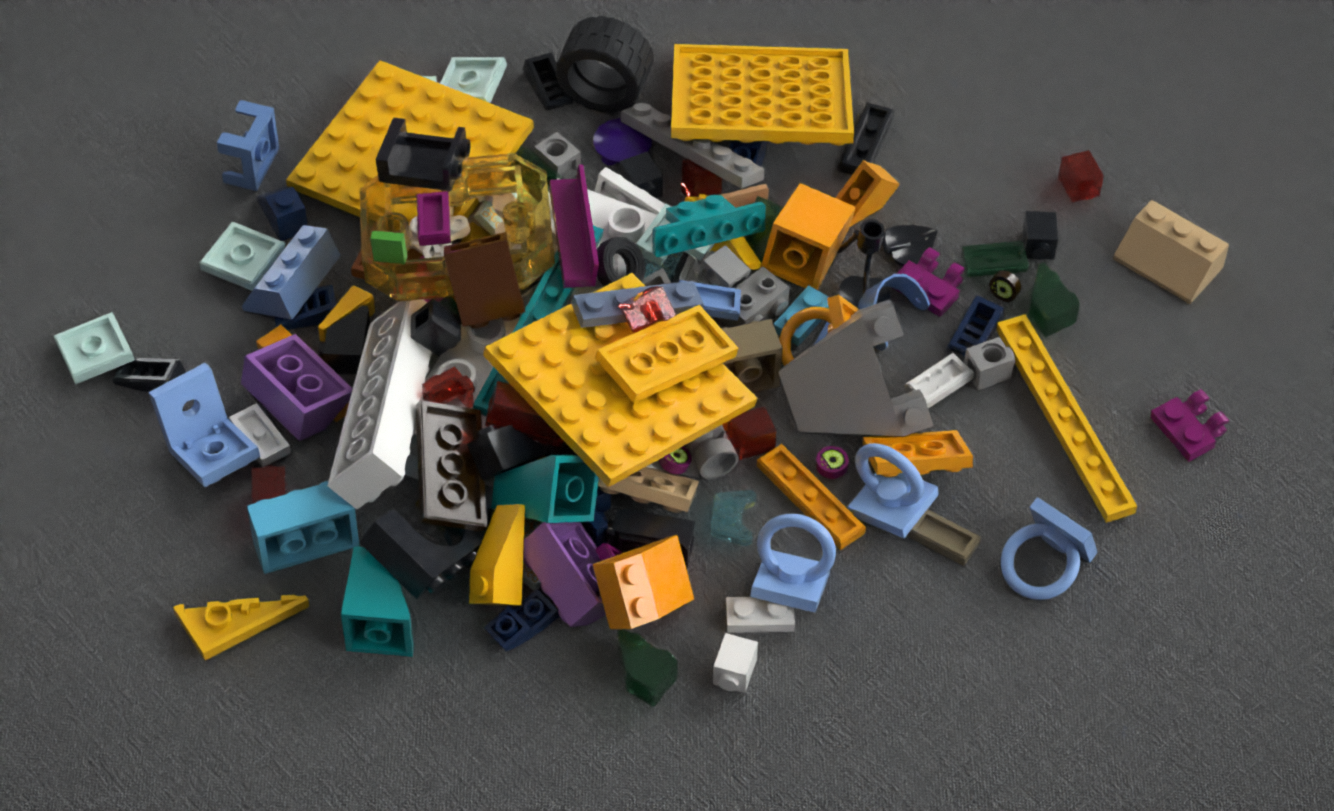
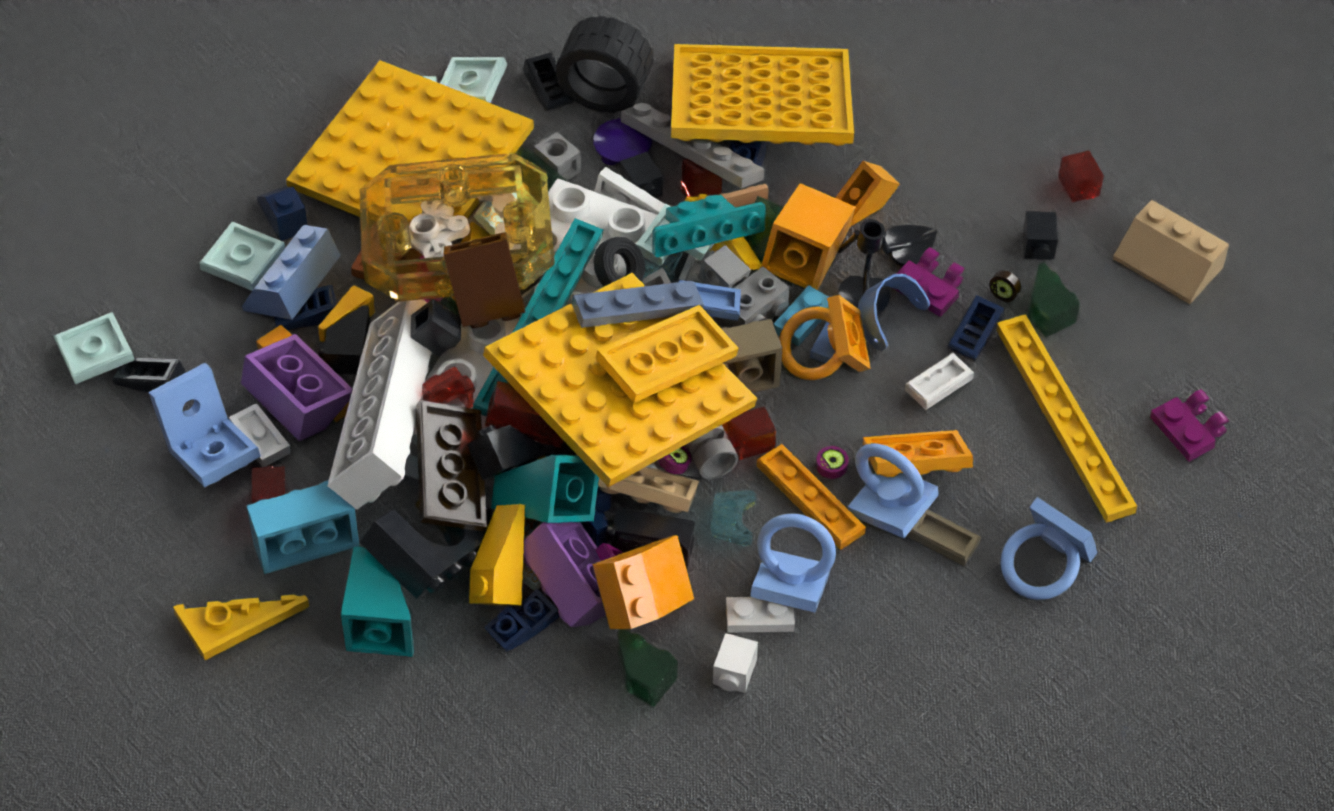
(255, 148): medium blue panel -> none
(388, 247): bright green tile -> none
(421, 158): black panel -> none
(433, 218): magenta tile -> none
(574, 231): magenta panel -> none
(647, 308): clear red panel -> none
(841, 384): light grey wedge -> none
(867, 137): black tile -> none
(990, 362): light grey brick -> none
(994, 257): clear green plate -> none

